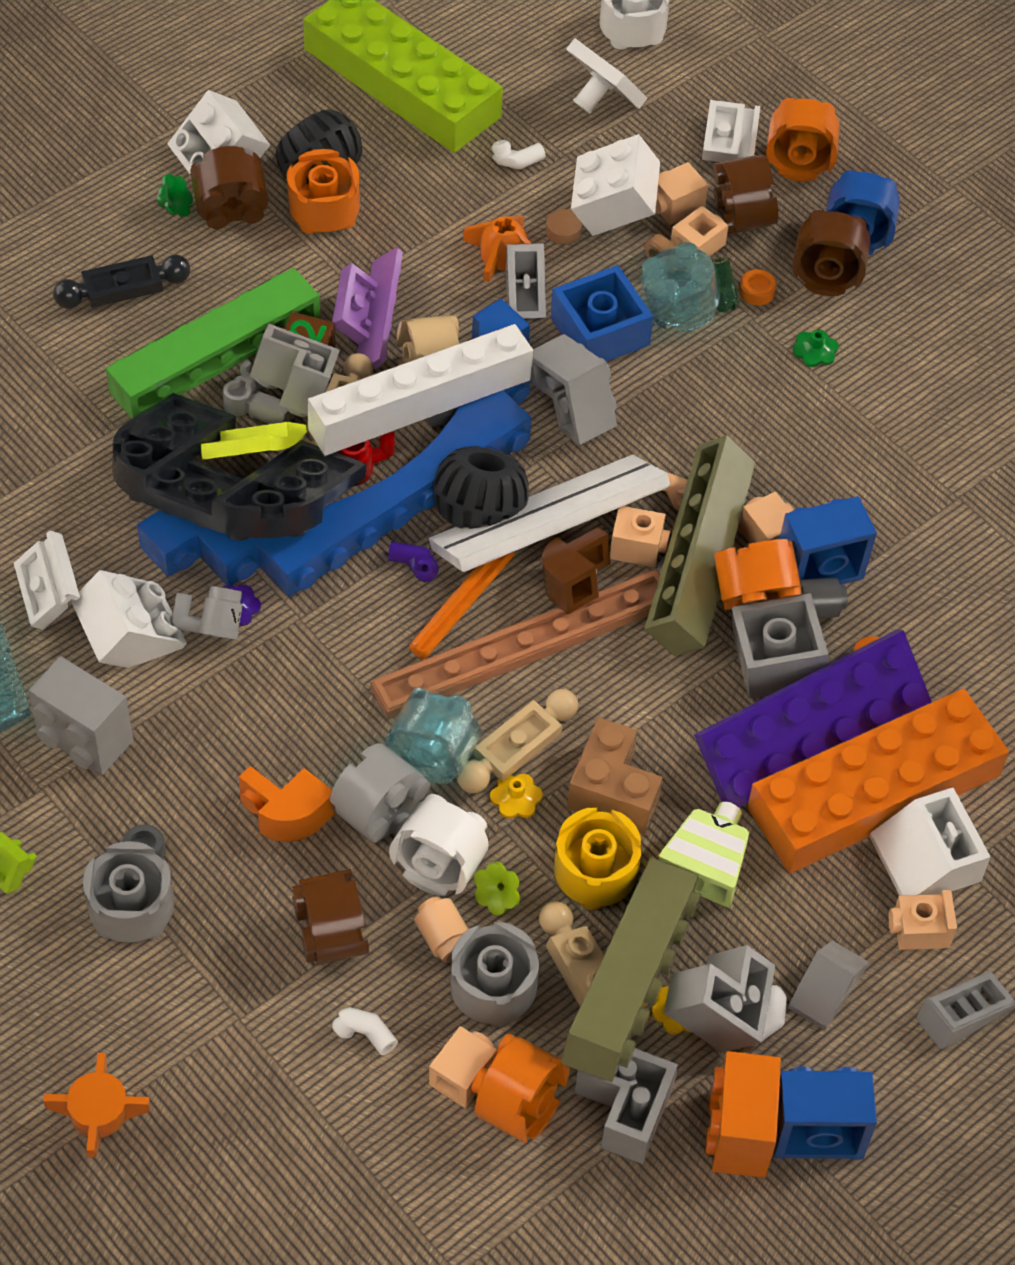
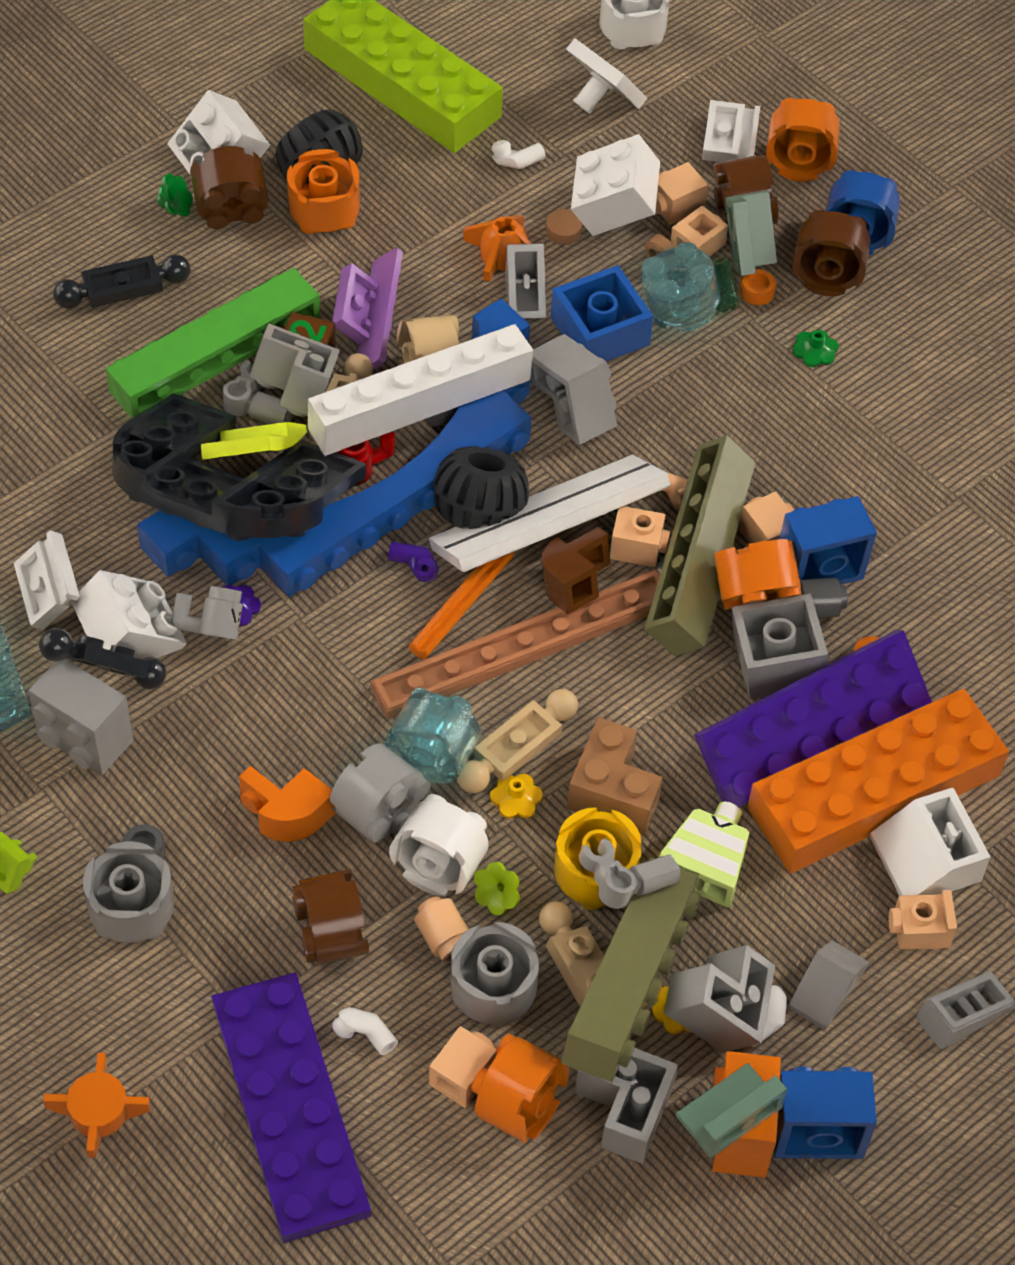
(58, 645): none -> black plate
(290, 1107): none -> dark purple plate
(619, 883): none -> light grey bar
(731, 1109): none -> sand green panel
(751, 231): none -> sand green panel

